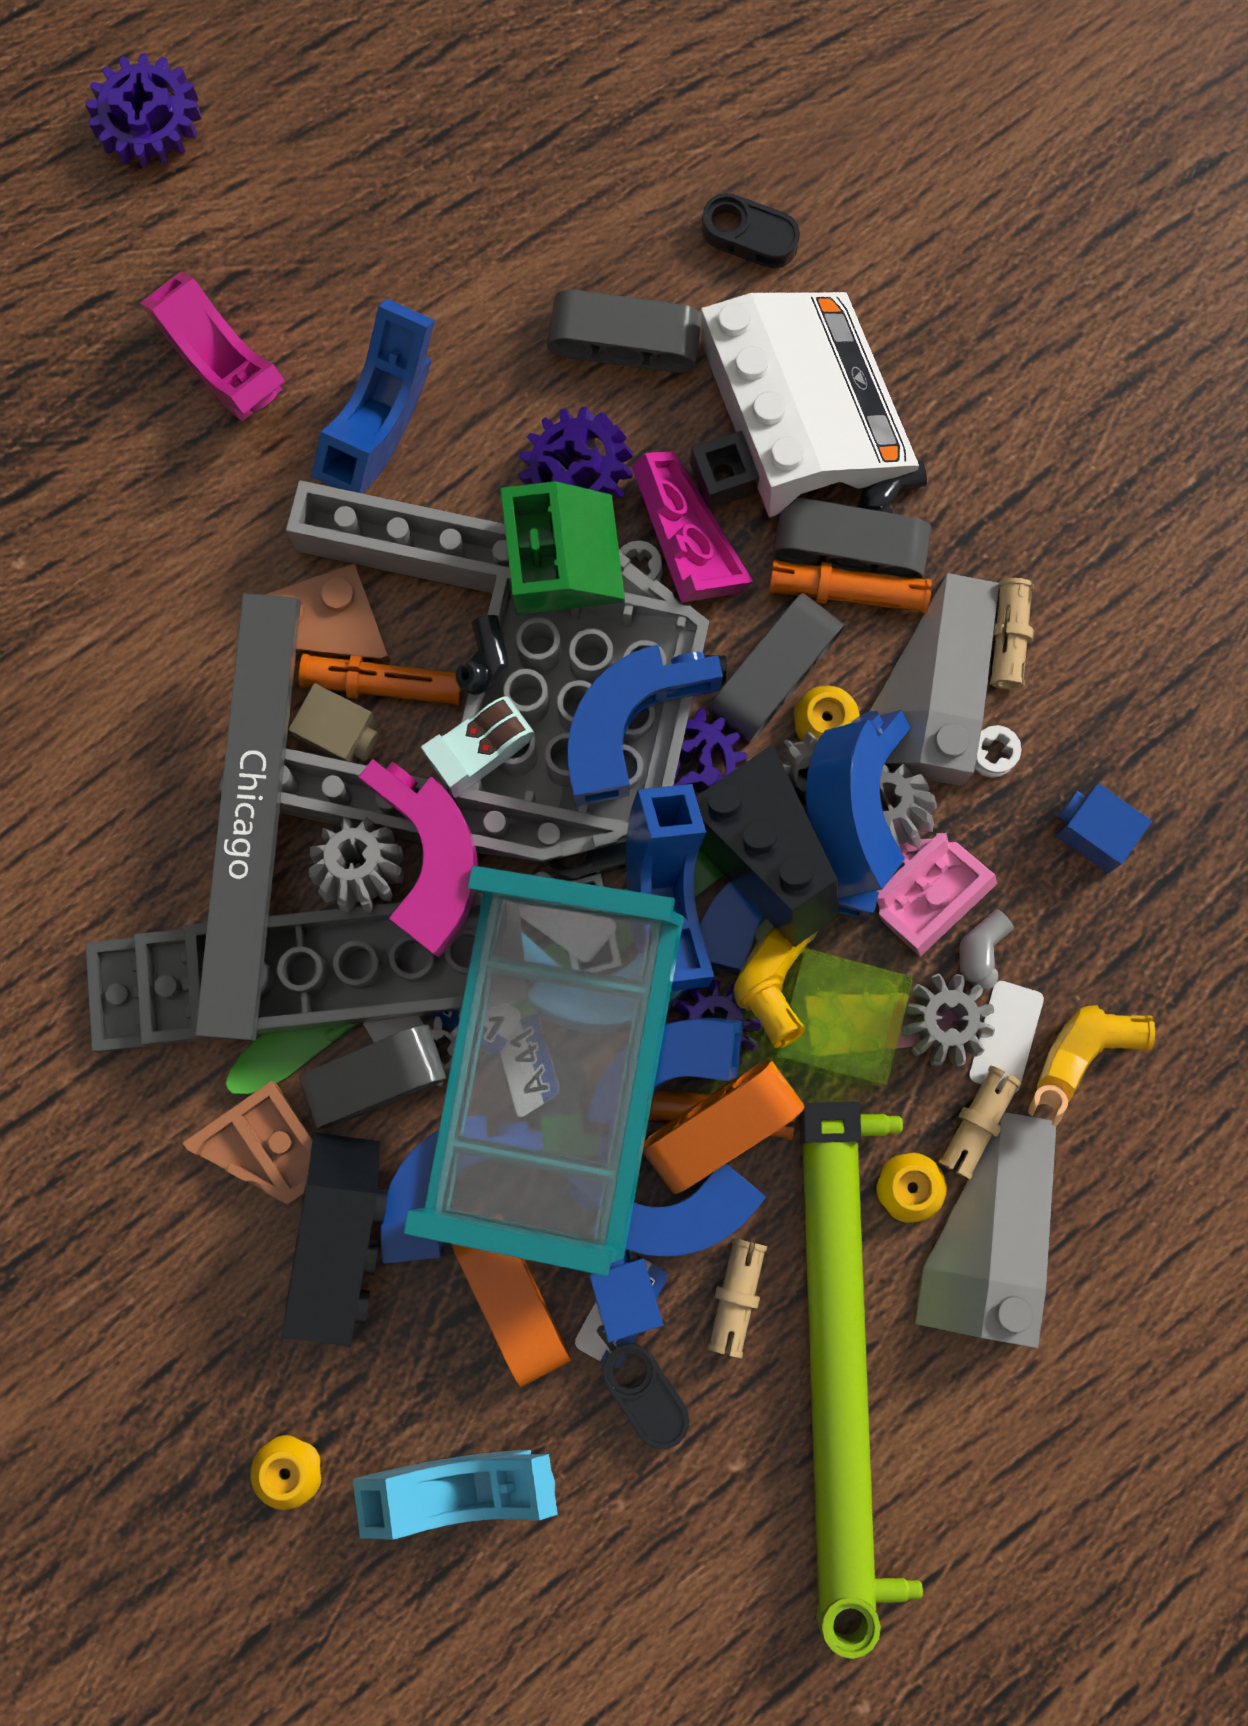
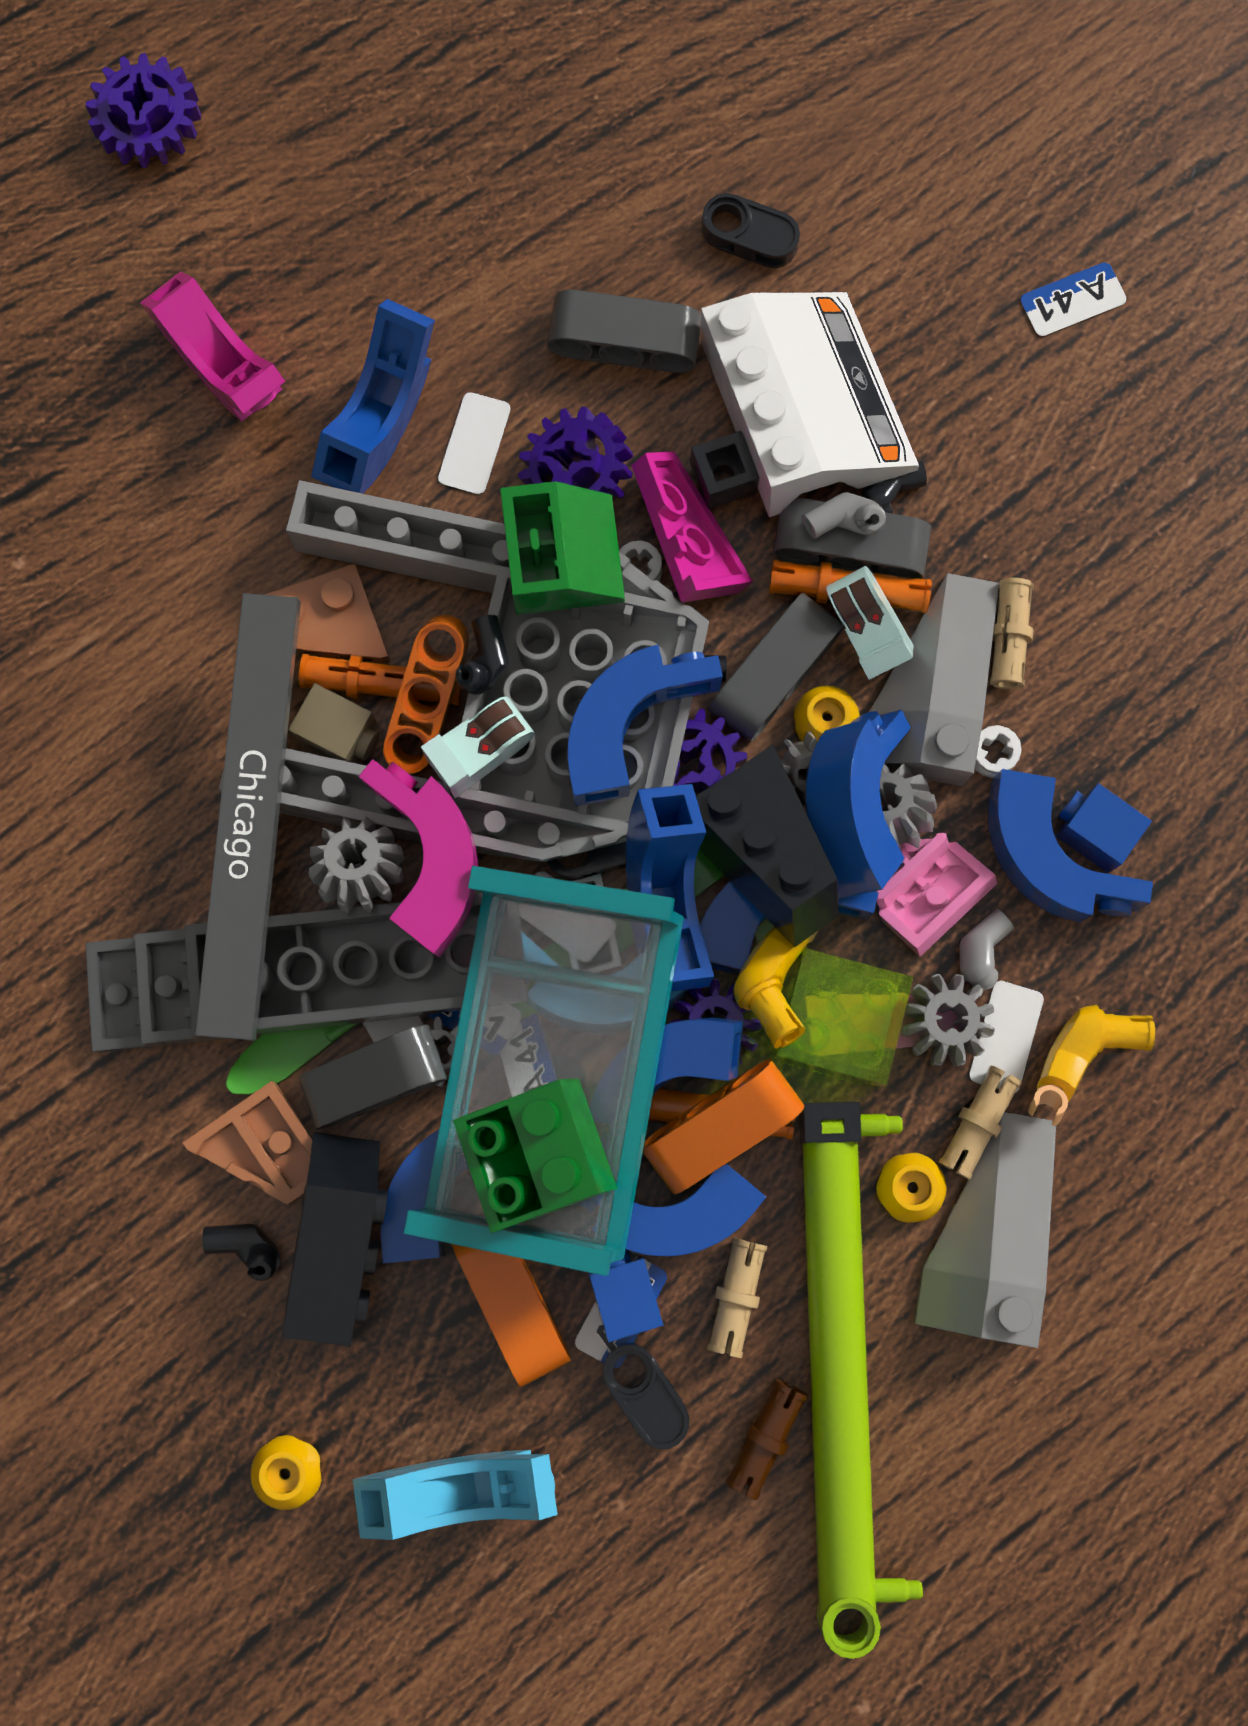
(248, 1243): none -> black arm
(430, 667): none -> orange beam
(474, 443): none -> white sticker
(534, 1154): none -> green slope
(766, 1439): none -> reddish brown pin
(846, 512): none -> light grey arm
(870, 622): none -> light aqua leg
(1036, 863): none -> blue arch
(1073, 299): none -> sticker

